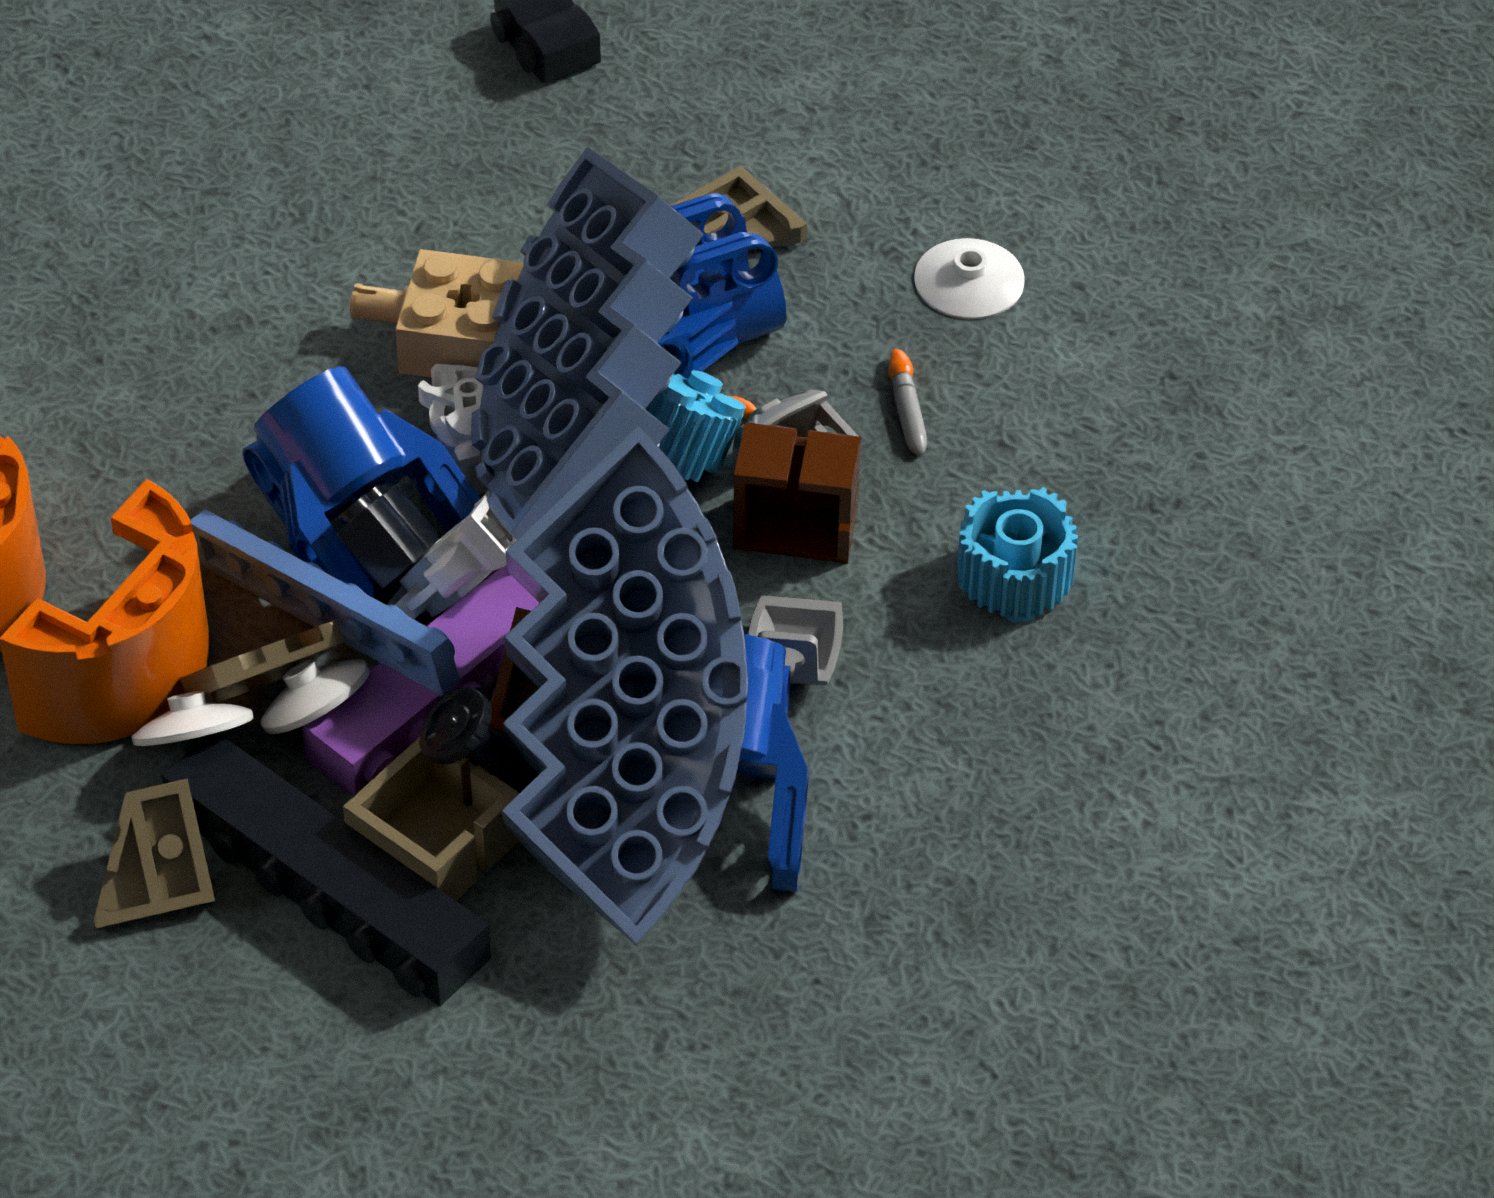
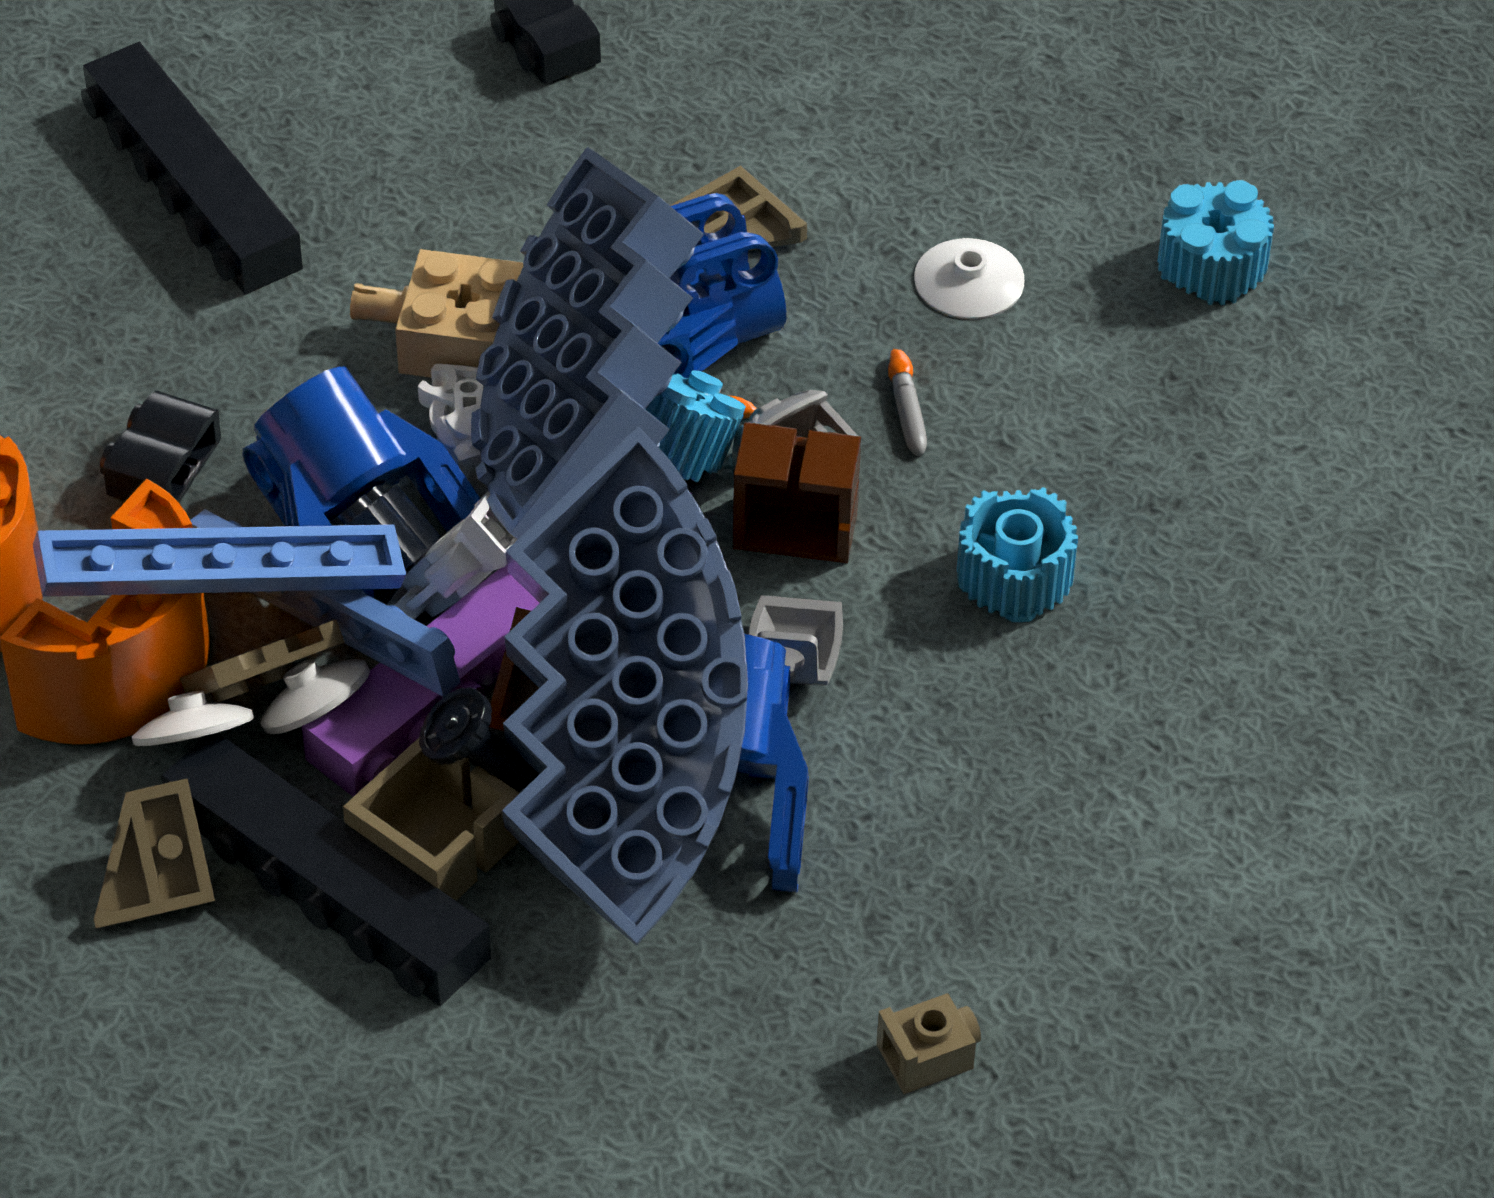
(163, 443): none -> black brick
(191, 168): none -> black brick
(217, 560): none -> medium blue plate
(928, 1041): none -> dark tan brick
(1215, 240): none -> medium azure brick

